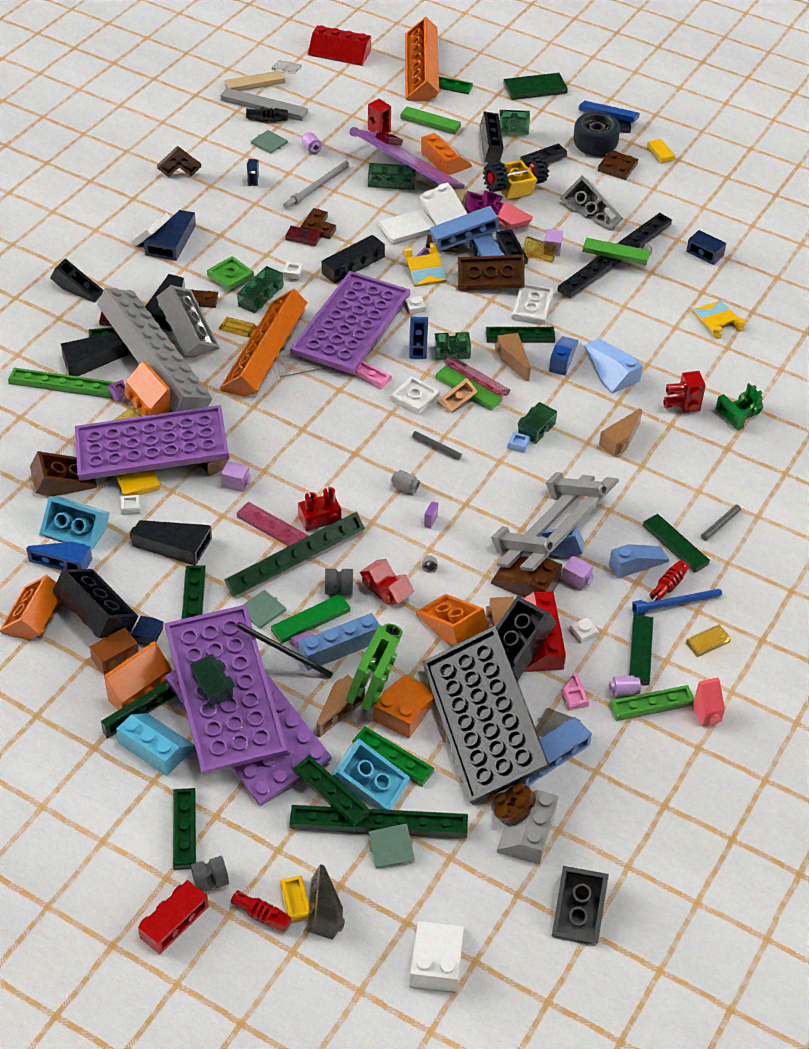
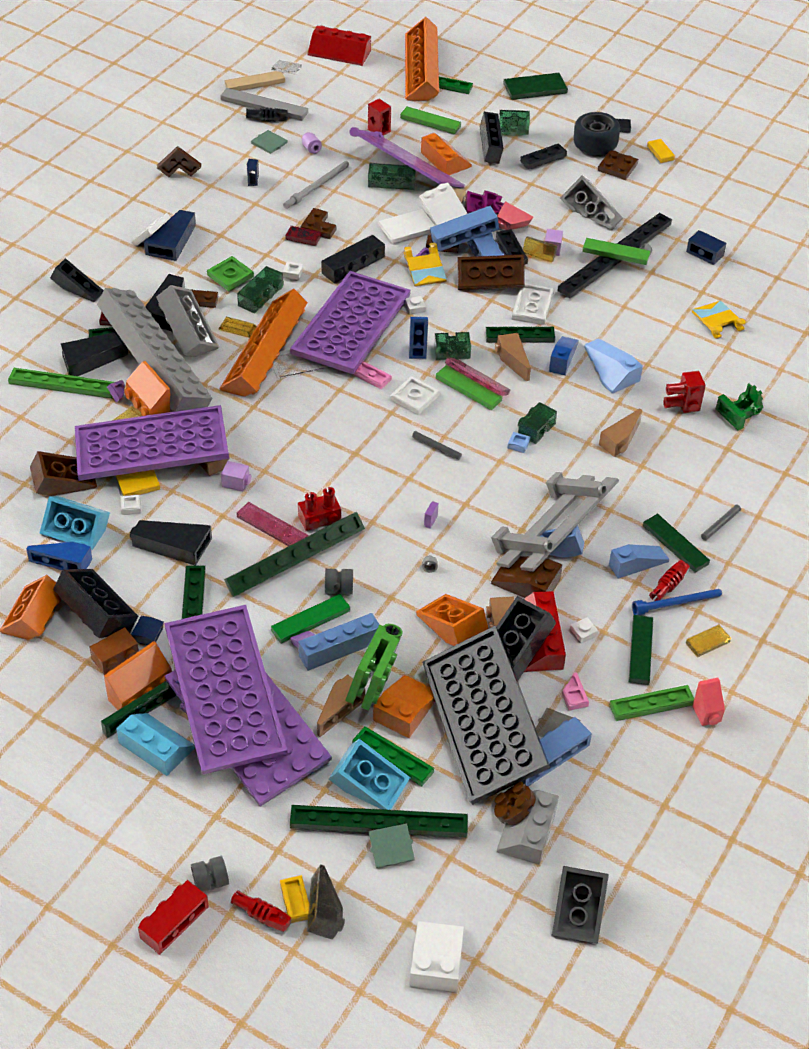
(184, 828): dark green tile -> none
(211, 679): clear green brick -> none
(264, 609): sand green piece -> none
(276, 645): black axle -> none
(332, 791): dark green tile -> none
(385, 584): brick -> none
(389, 138): dark red tile -> none
(405, 482): light grey brick -> none
(458, 395): light nougat slope -> none
(515, 177): brick -> none
(577, 573): lavender brick -> none
(618, 113): blue tile -> none
(625, 686): lavender brick -> none

